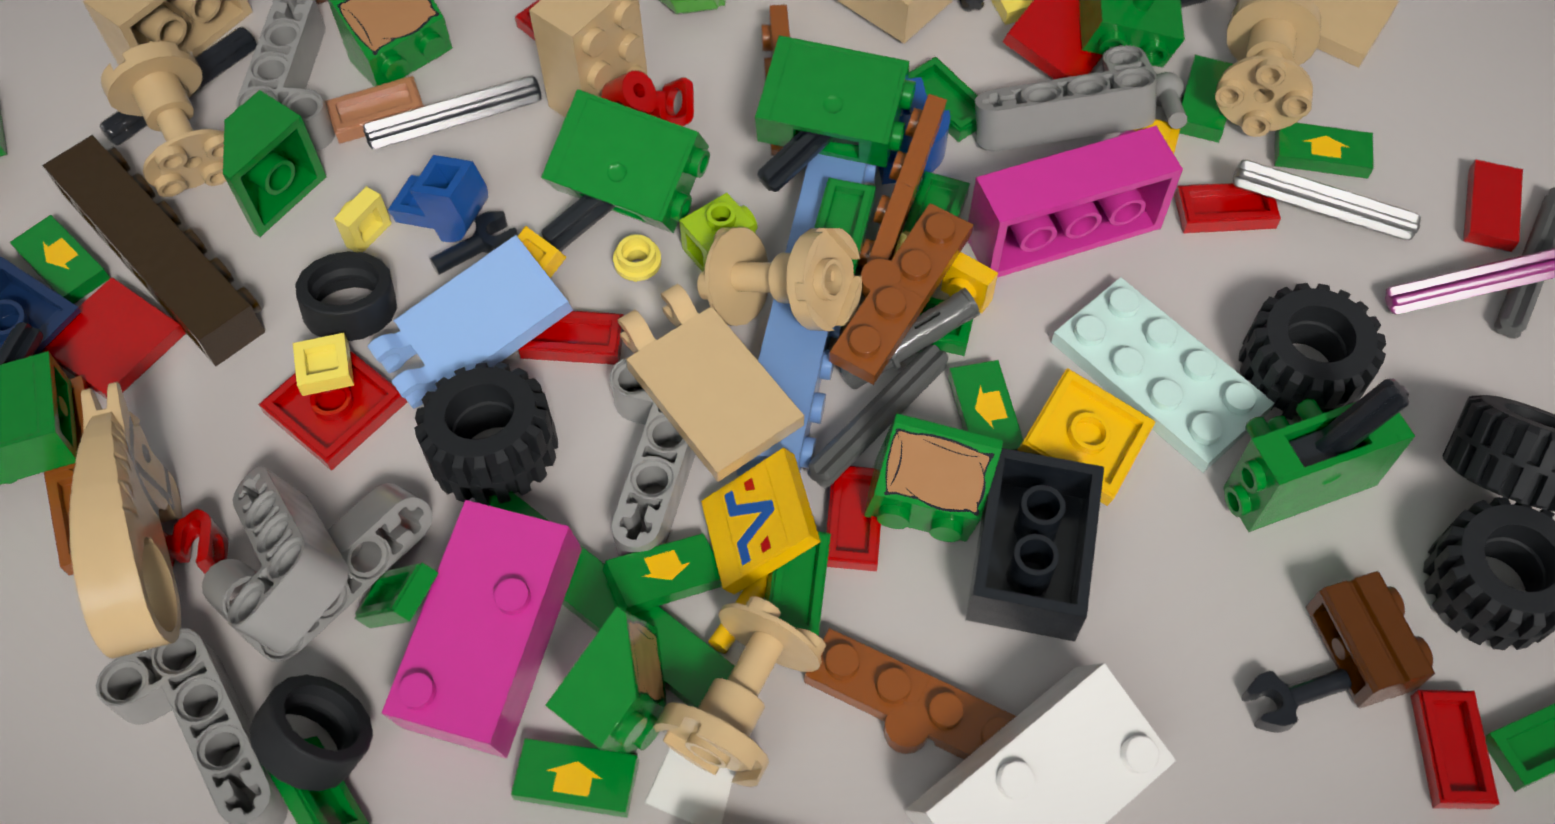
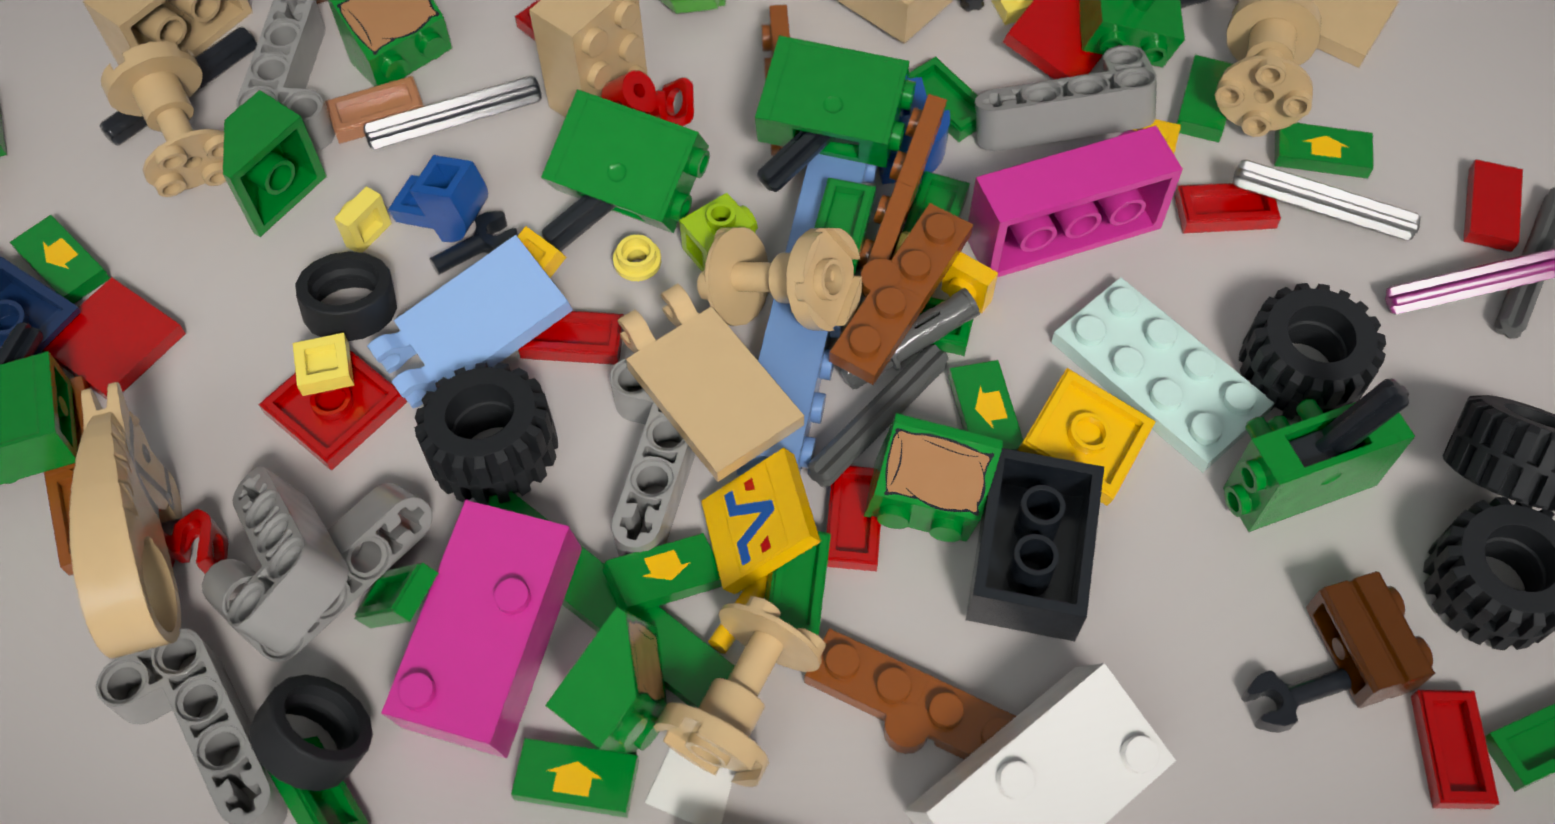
(155, 250): dark brown brick -> none
(1169, 95): light grey bar -> none

